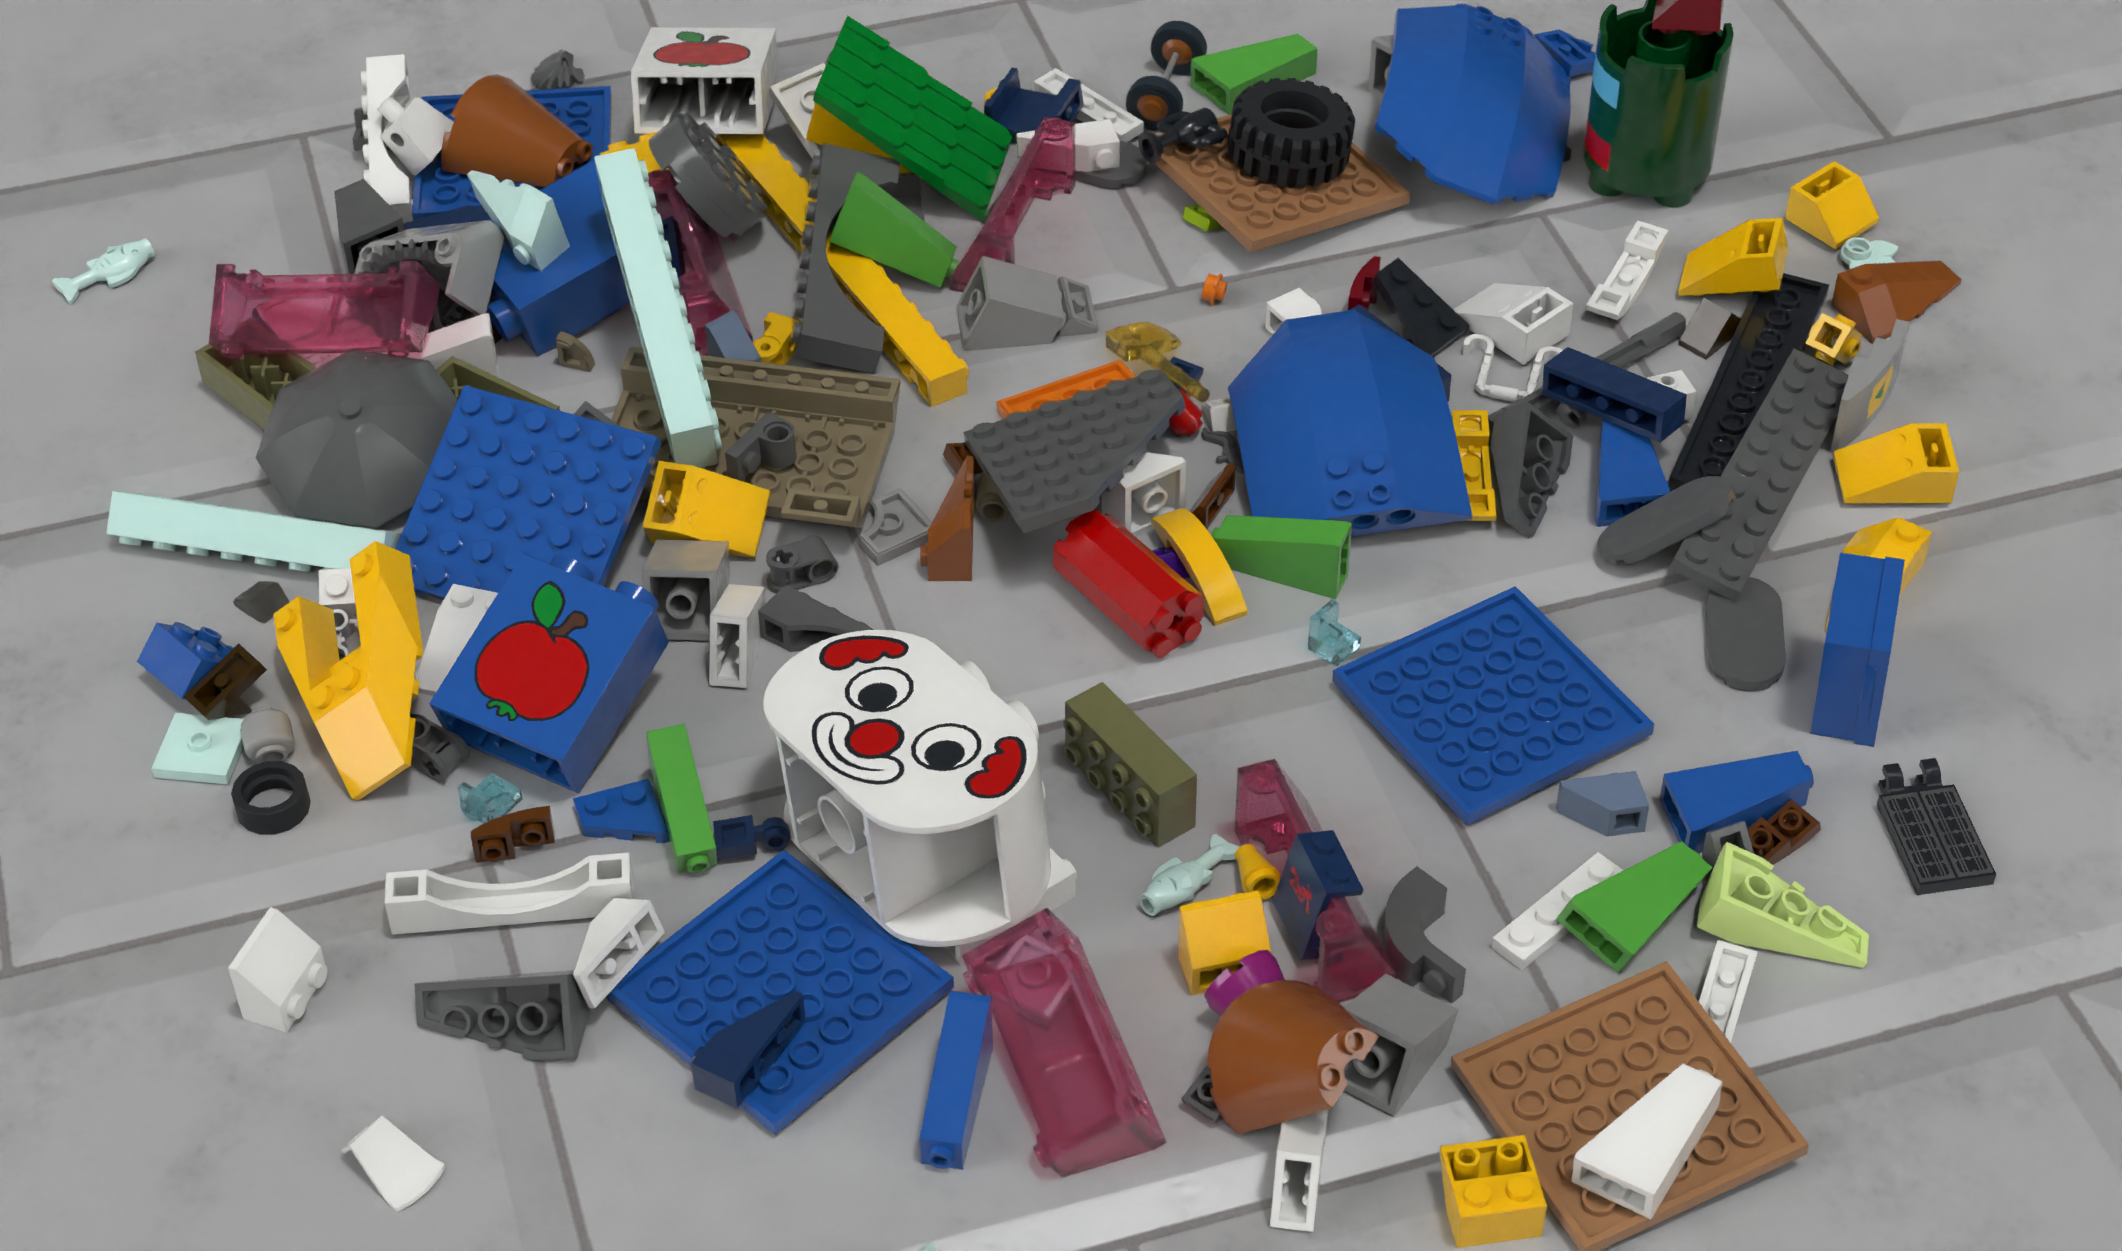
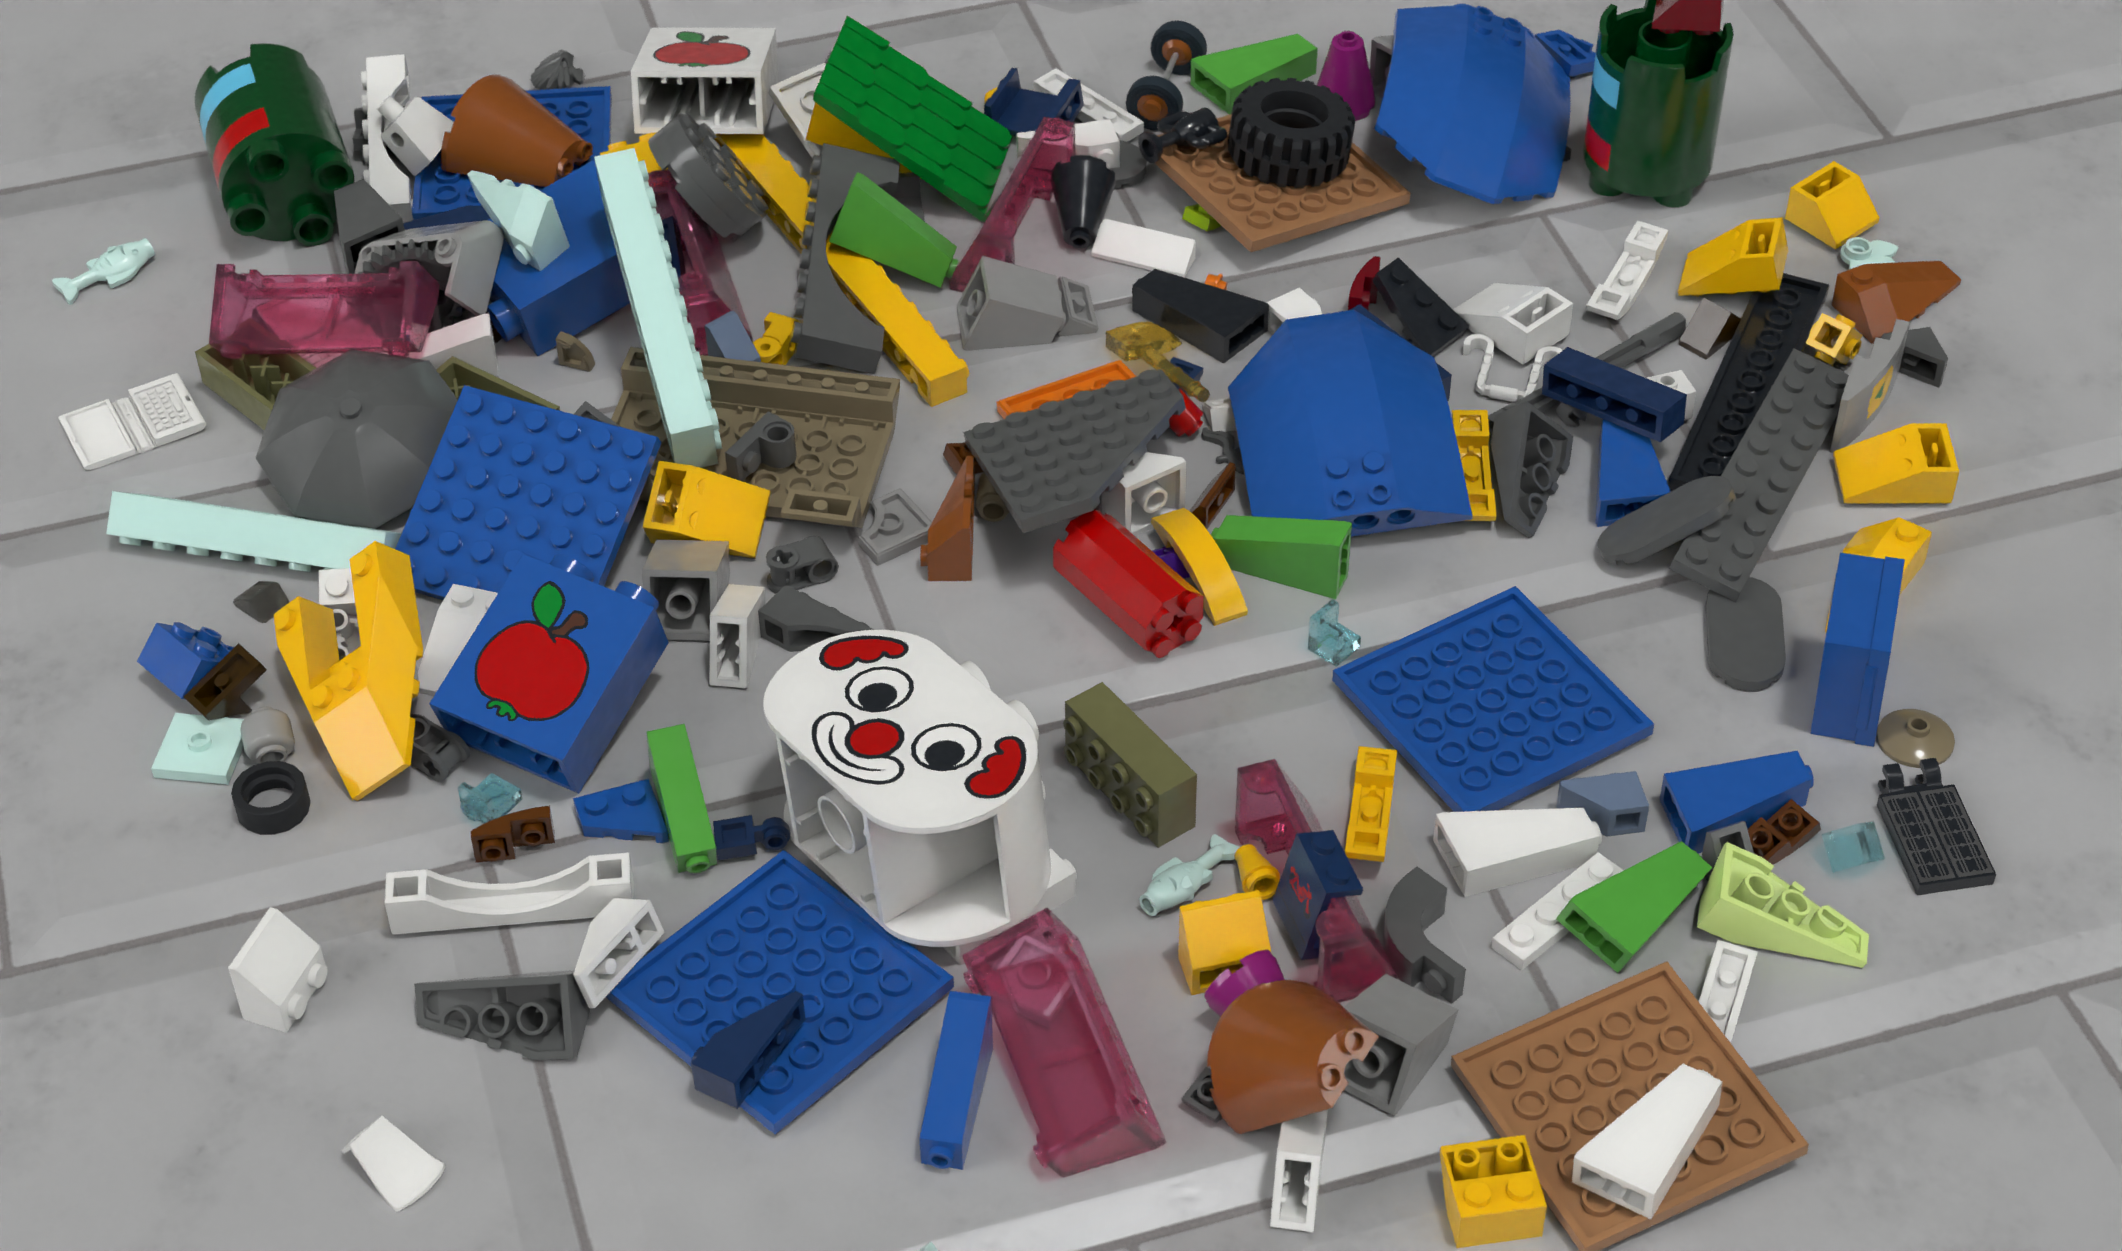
(132, 425): none -> white piece
(273, 145): none -> dark green brick
(1081, 197): none -> black cone
(1144, 248): none -> white slope
(1200, 313): none -> black slope
(1348, 73): none -> magenta cone
(1371, 804): none -> yellow slope
(1513, 845): none -> white slope
(1853, 846): none -> clear light blue panel
(1915, 736): none -> dark tan dish
(1922, 356): none -> dark grey slope

